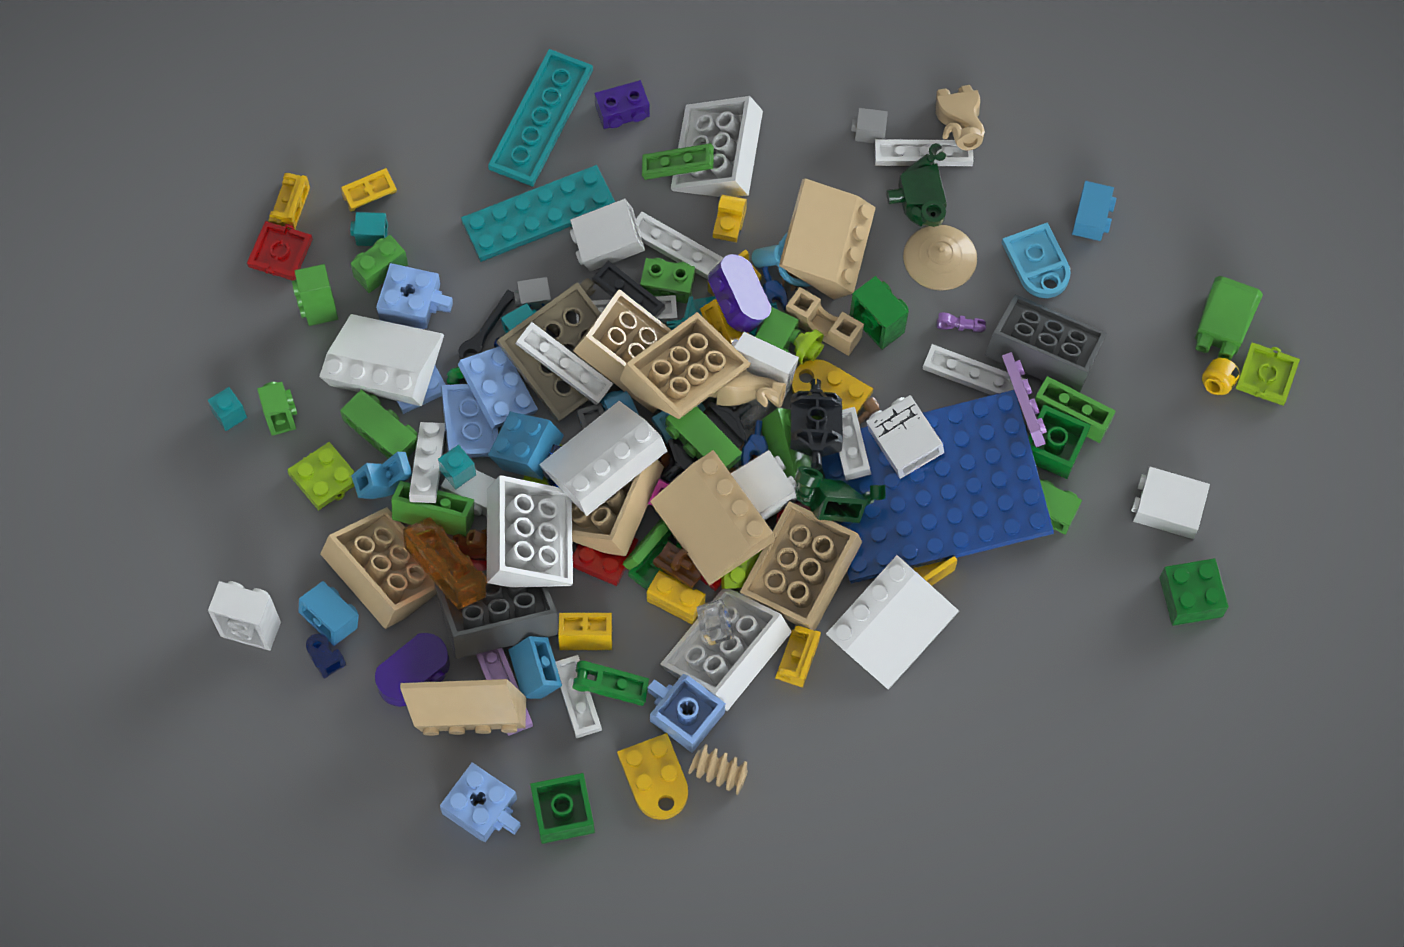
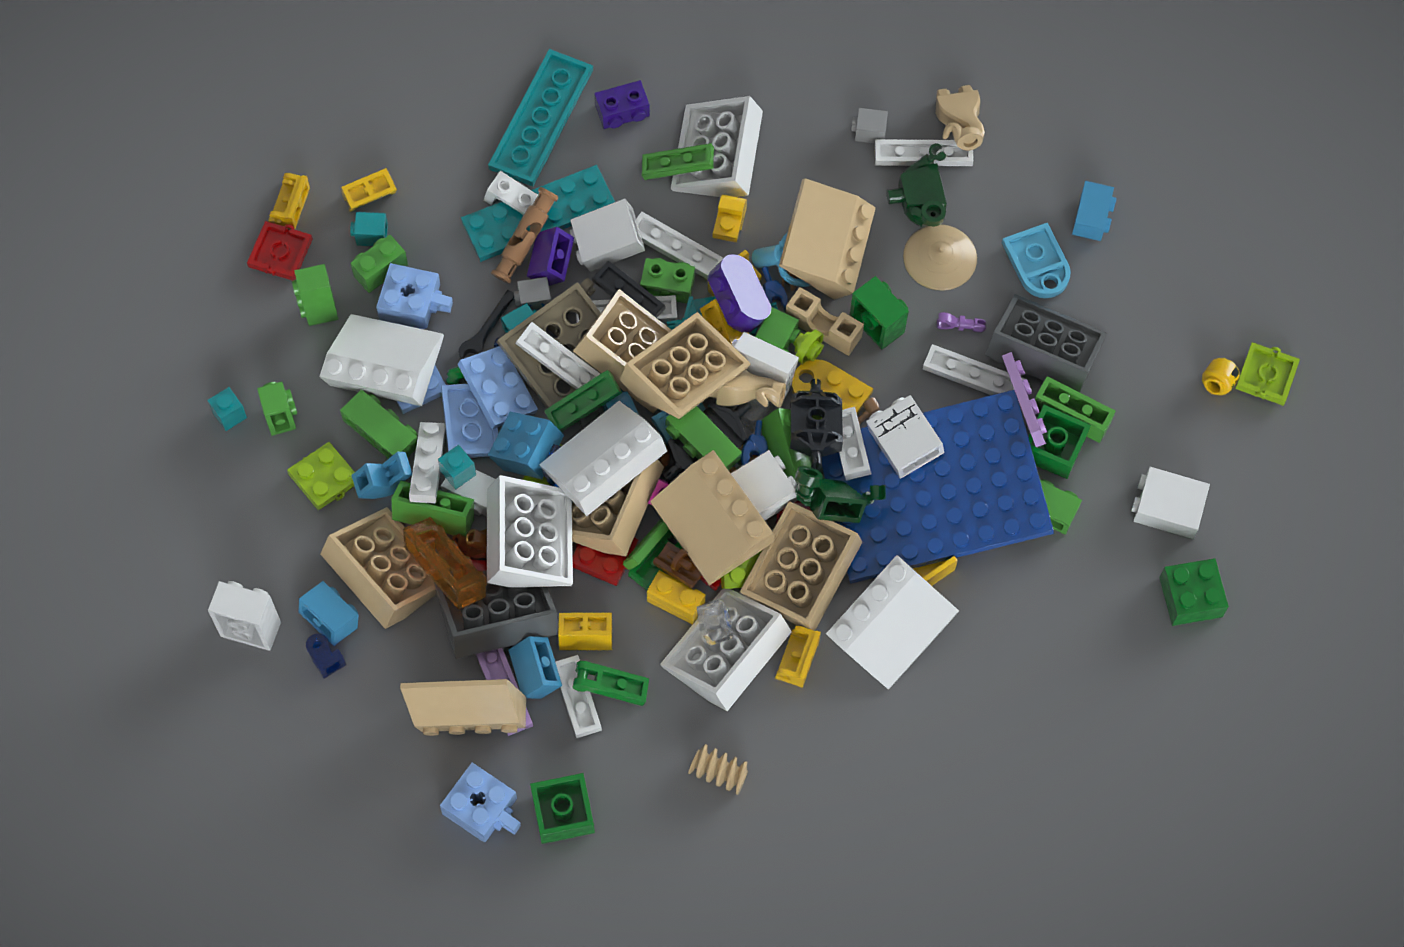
(419, 660): dark purple brick -> none
(510, 192): none -> white bracket
(522, 239): none -> medium nougat piece
(551, 255): none -> dark purple brick
(583, 401): none -> green plate
(655, 775): yellow plate -> none
(685, 695): light blue hinge -> none
(1226, 316): bright green hips -> none

